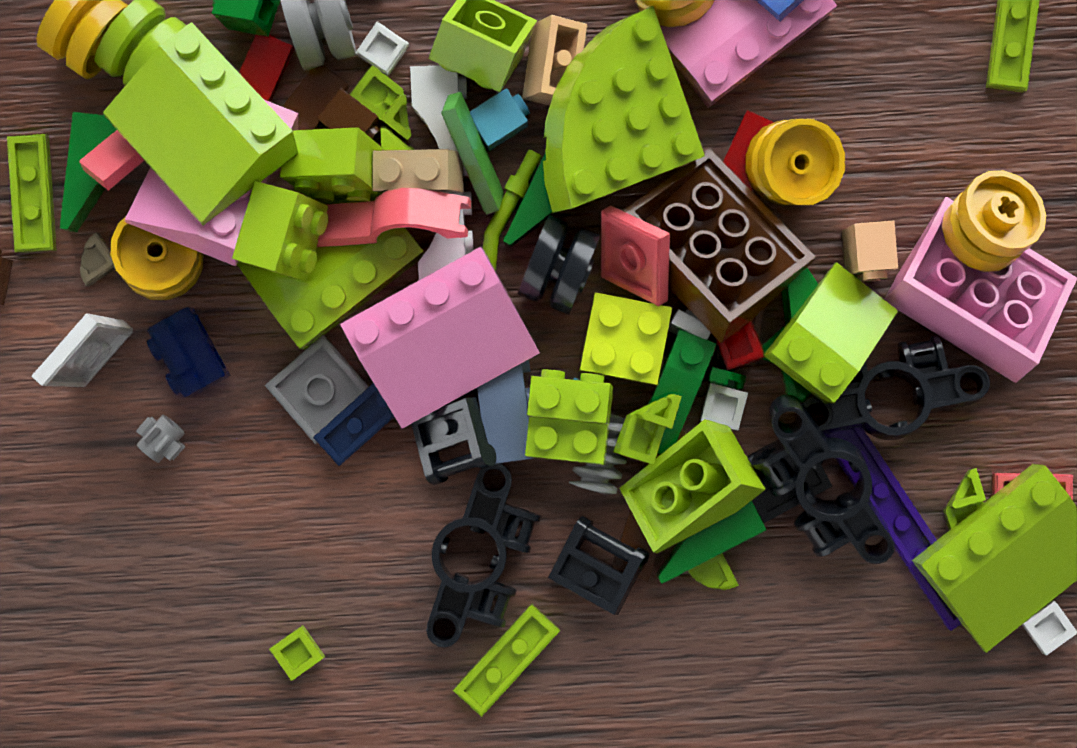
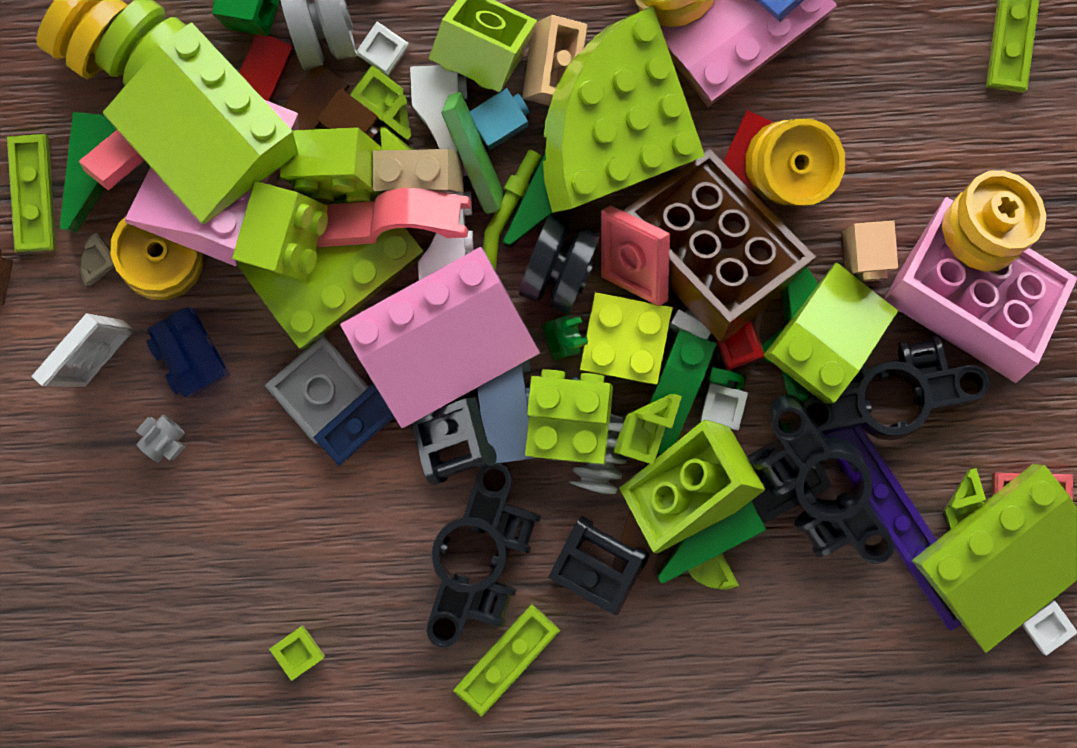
(563, 337): none -> green plate

